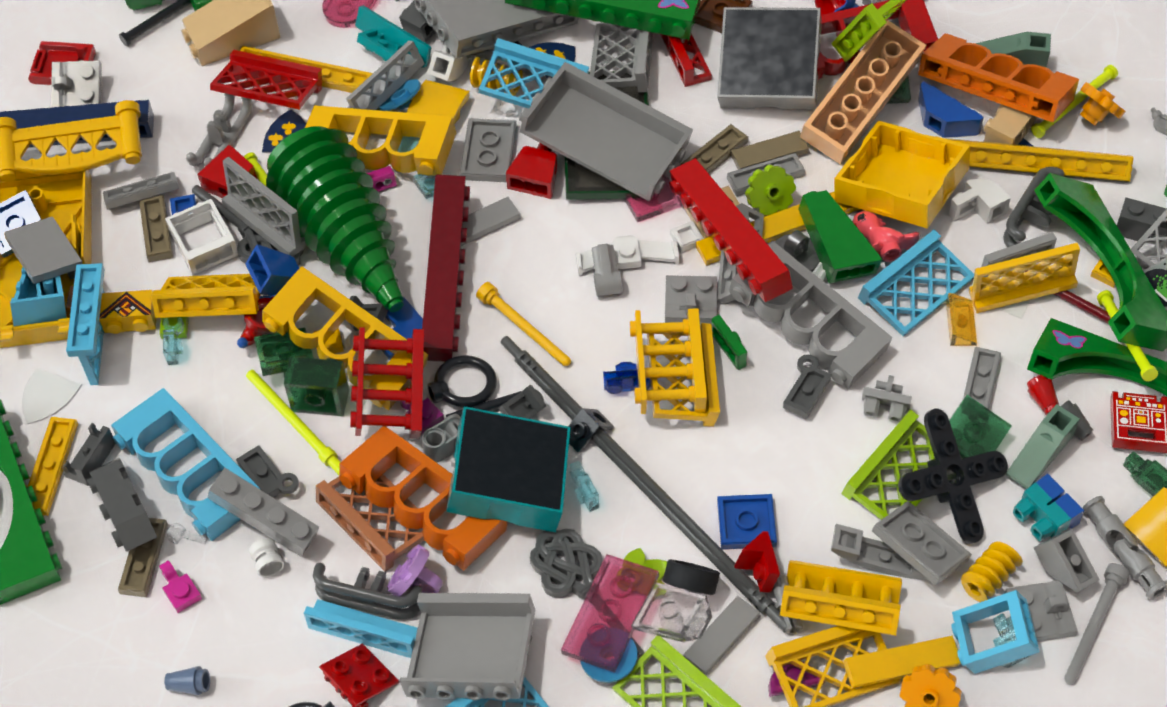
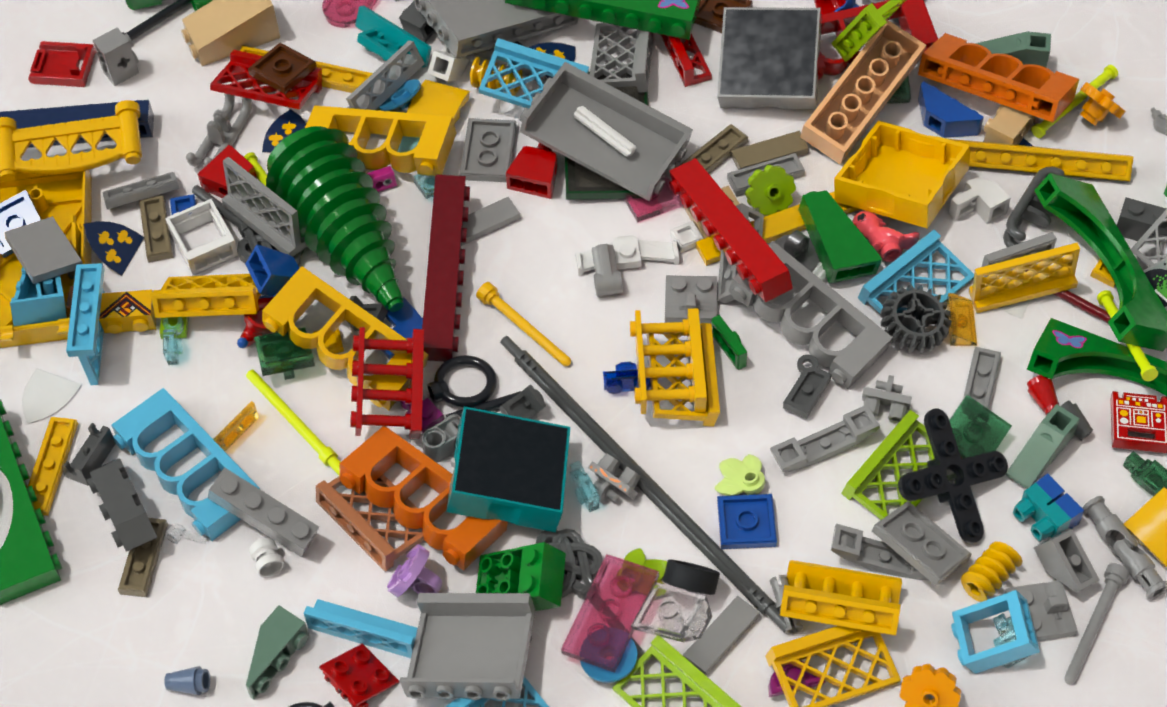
(76, 83): hinge -> none
(113, 243): none -> dark blue sticker
(116, 56): none -> light grey brick
(179, 590): dark pink plate -> none
(237, 426): none -> clear yellow slope
(265, 474): dark grey hinge -> none
(276, 642): none -> sand green slope
(282, 68): none -> reddish brown tile
(316, 386): clear green brick -> none
(364, 599): dark grey piece -> none
(525, 569): none -> green slope
(585, 427): black bracket -> none
(604, 131): none -> white axle
(625, 483): none -> light grey hips
(741, 476): none -> yellowish green plate
(761, 559): red slope -> none
(826, 443): none -> light grey slope
(900, 661): yellow tile -> none
(909, 325): none -> dark grey gear

